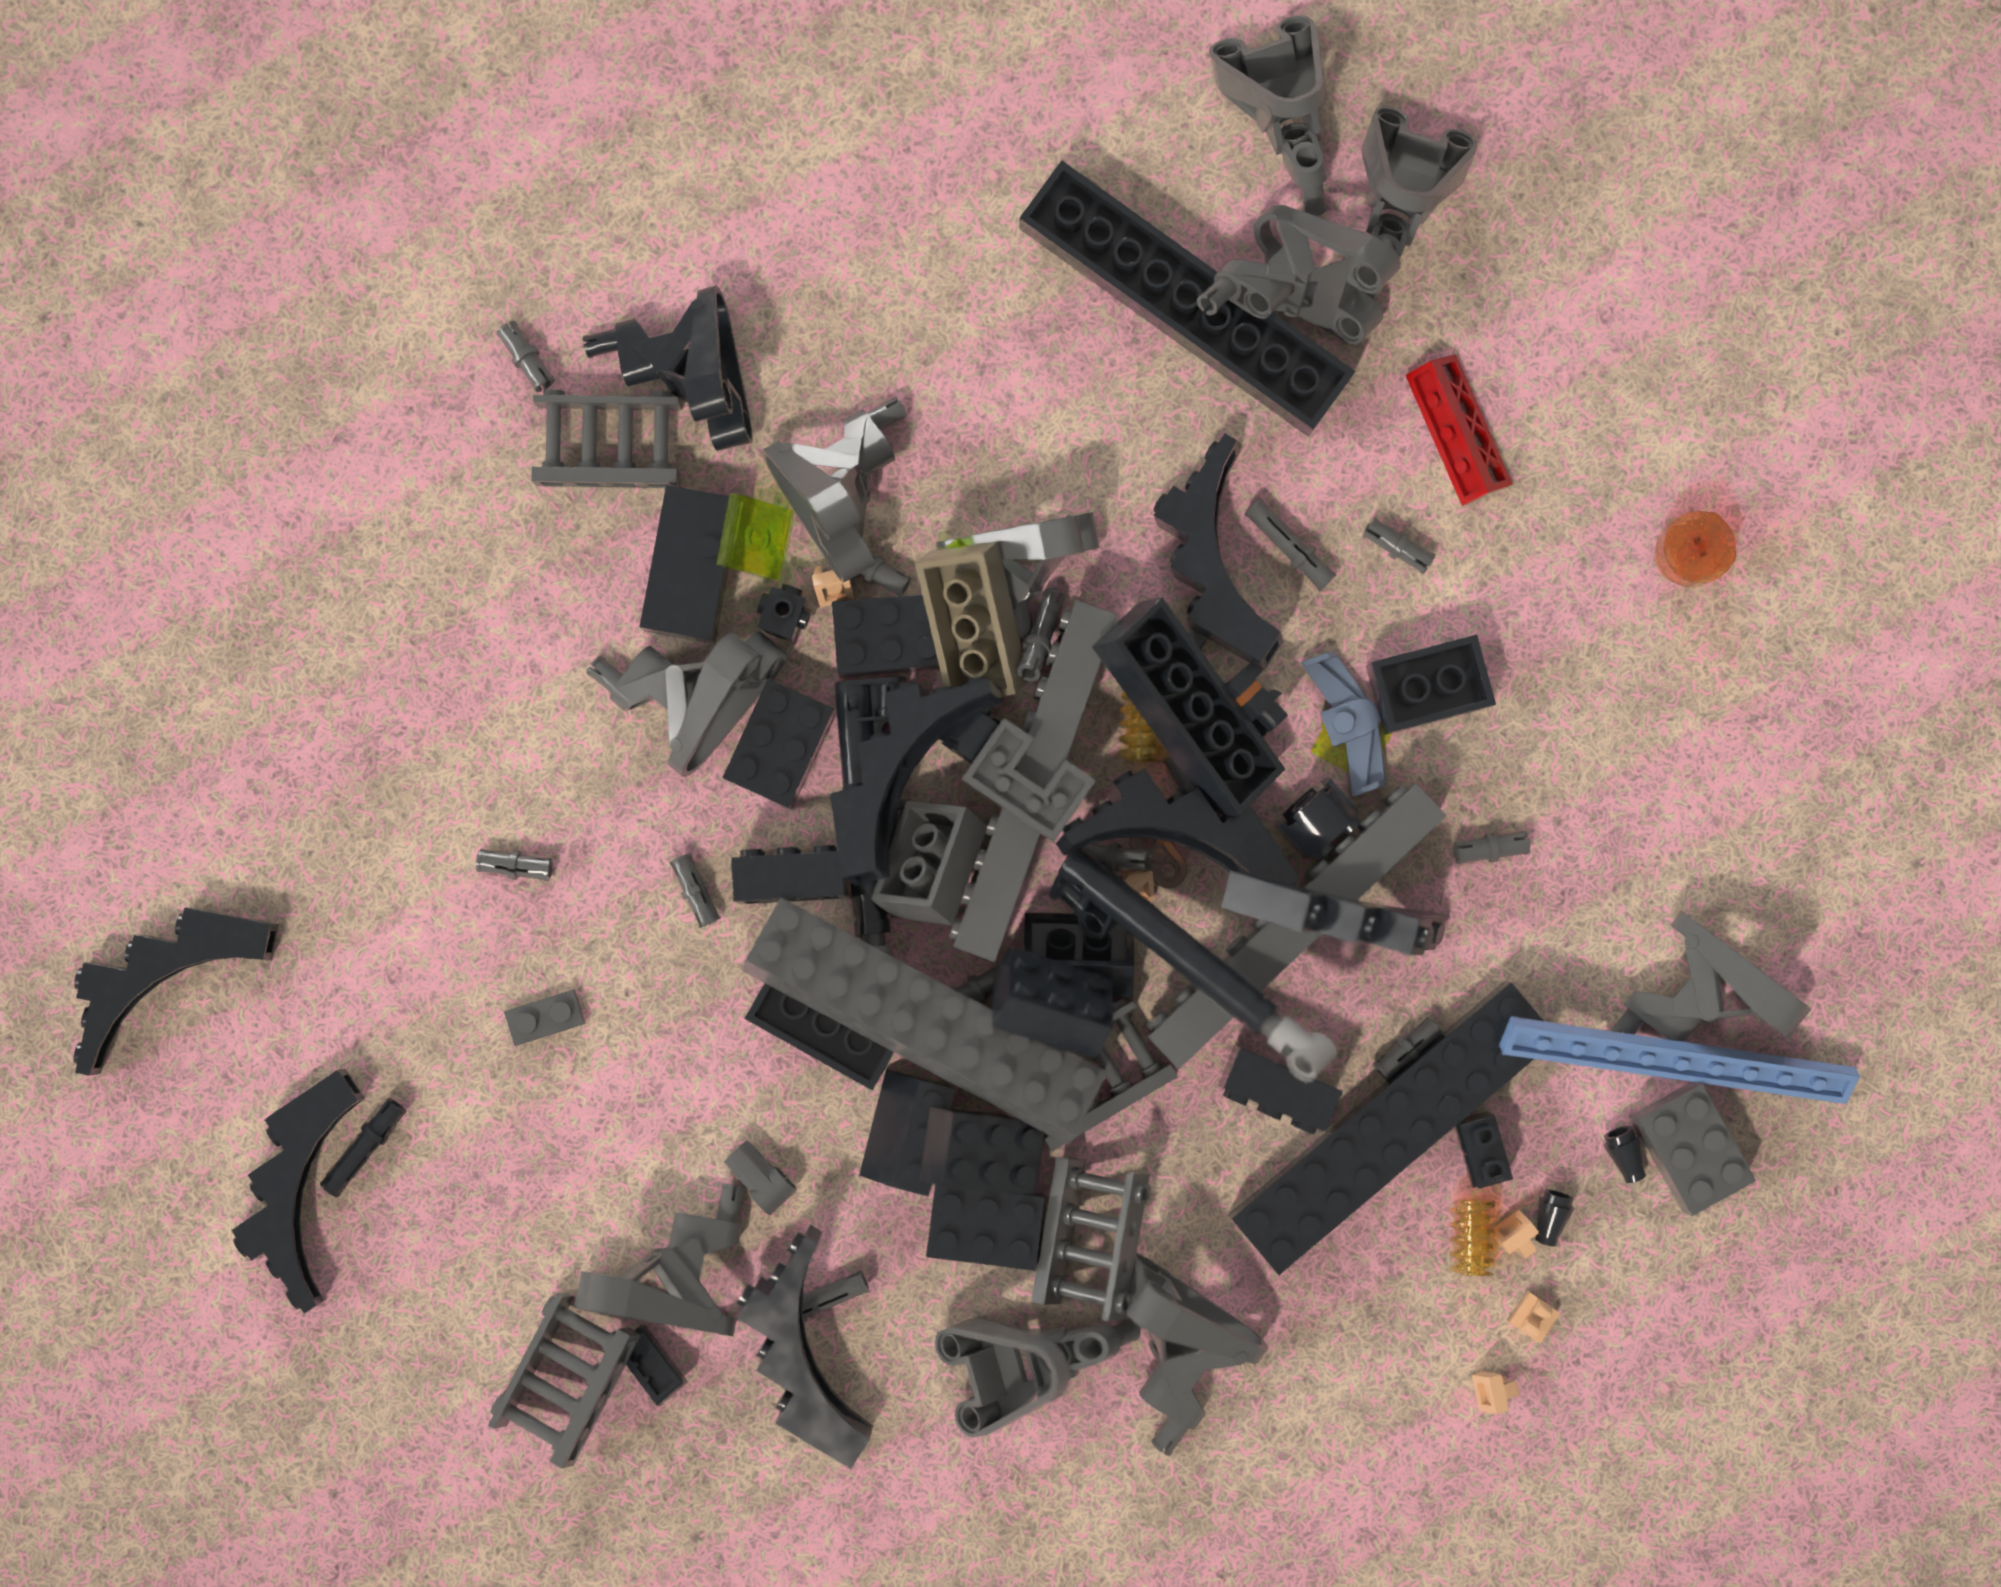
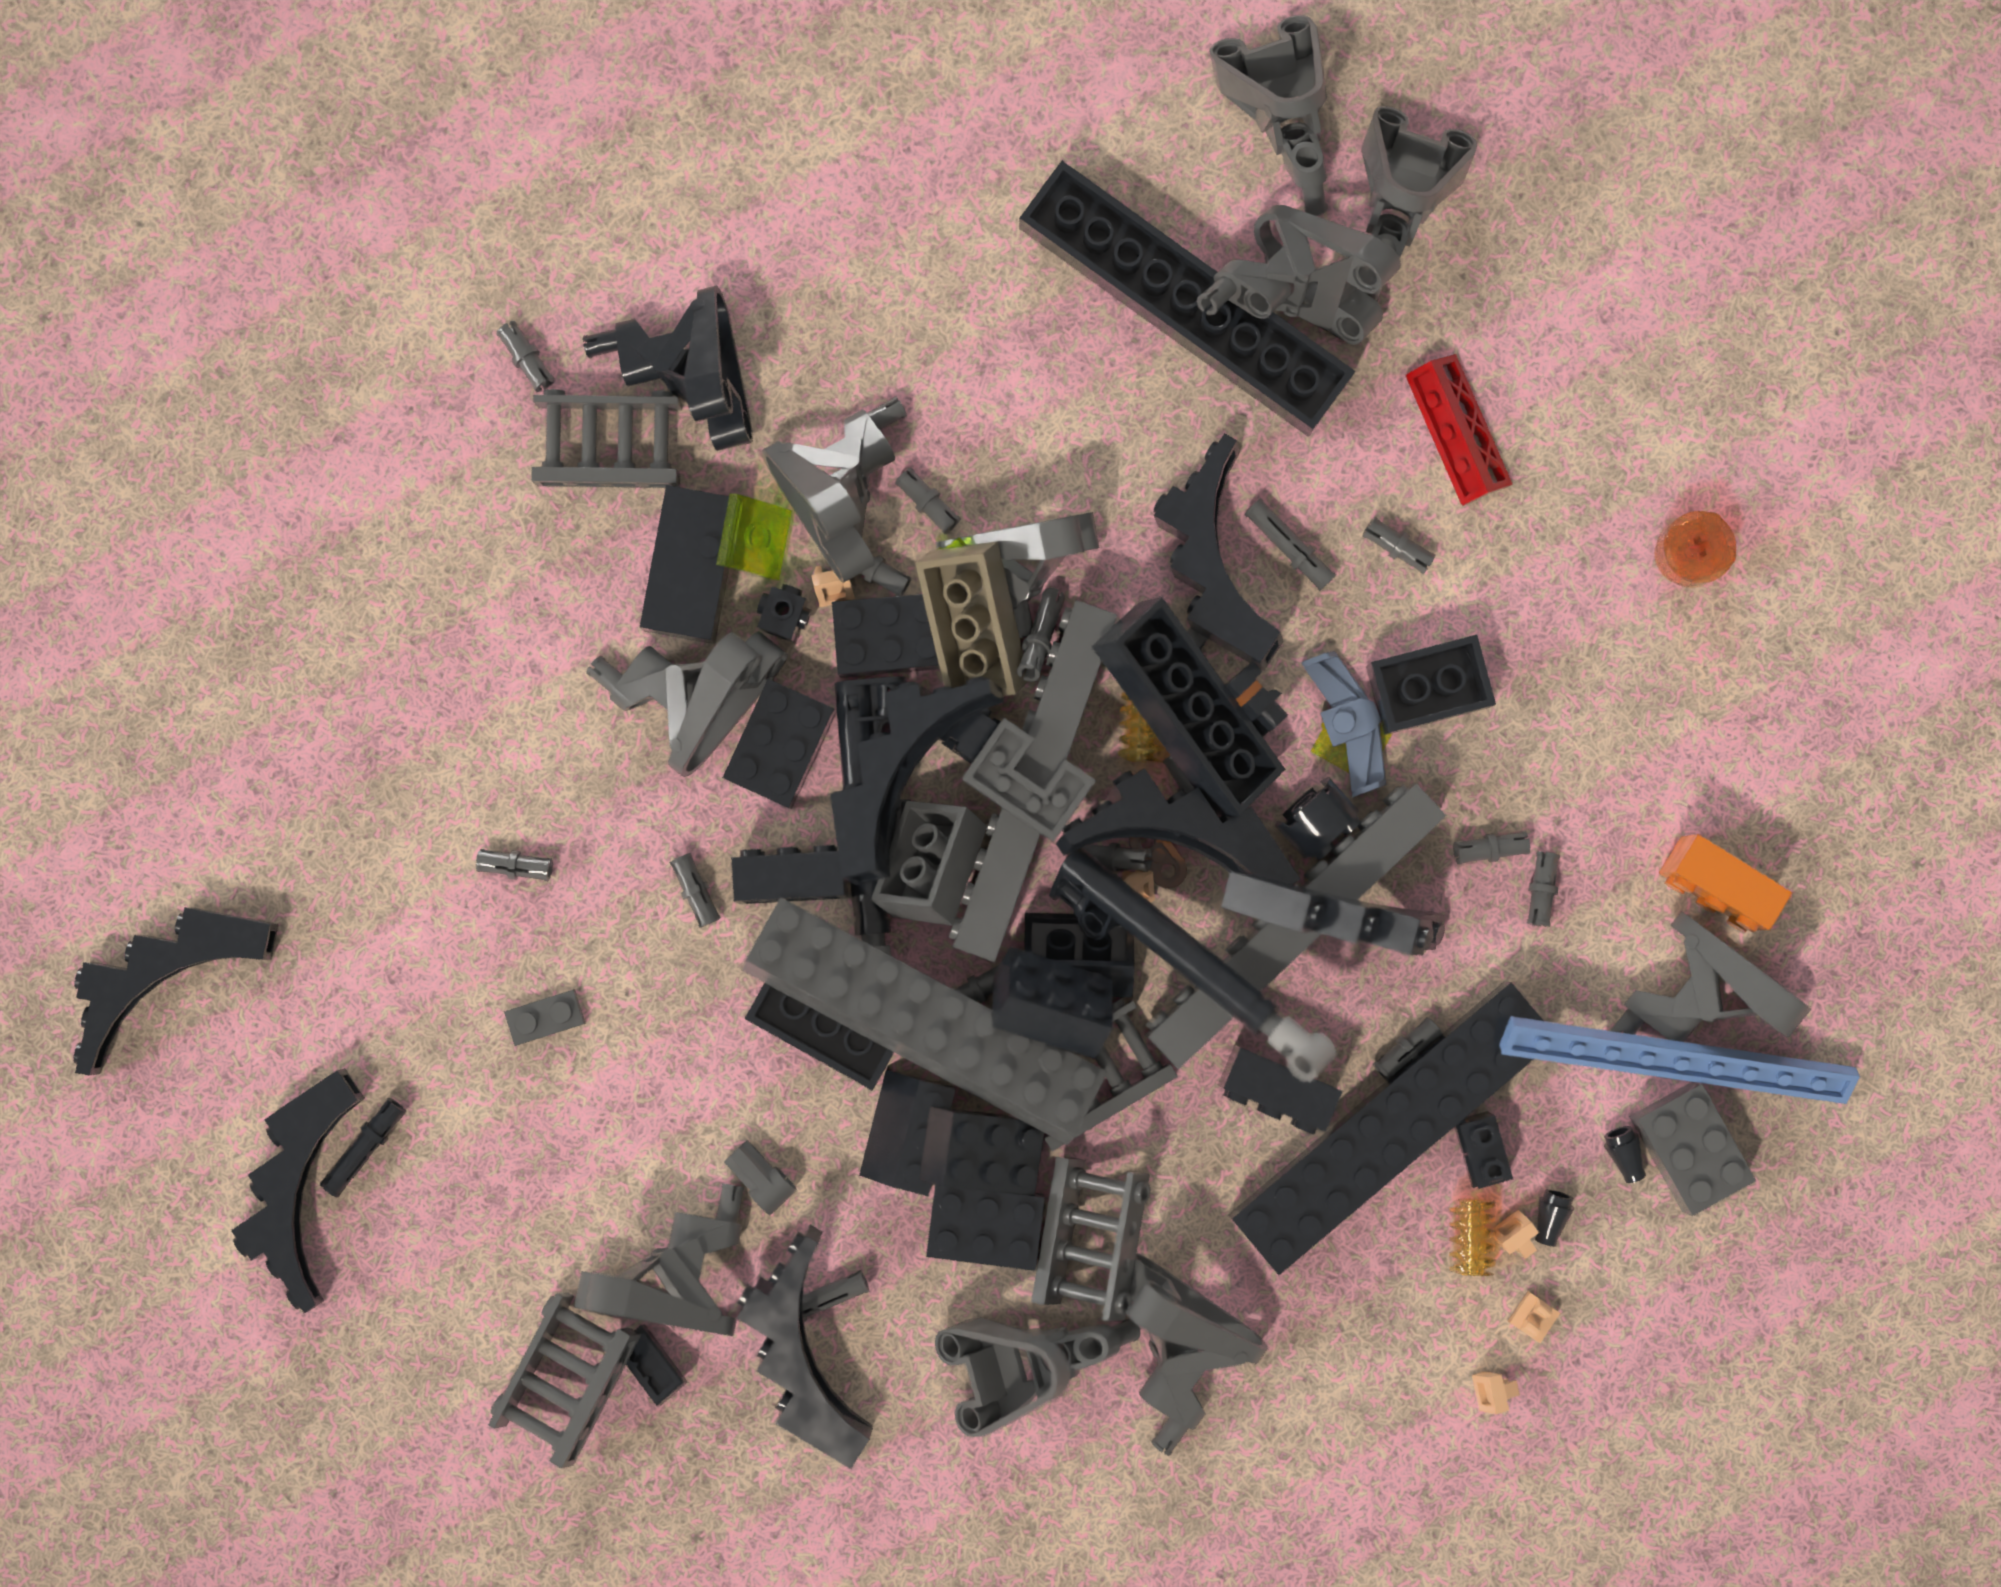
(927, 500): none -> dark grey pin
(1543, 889): none -> dark grey pin
(1724, 884): none -> orange brick

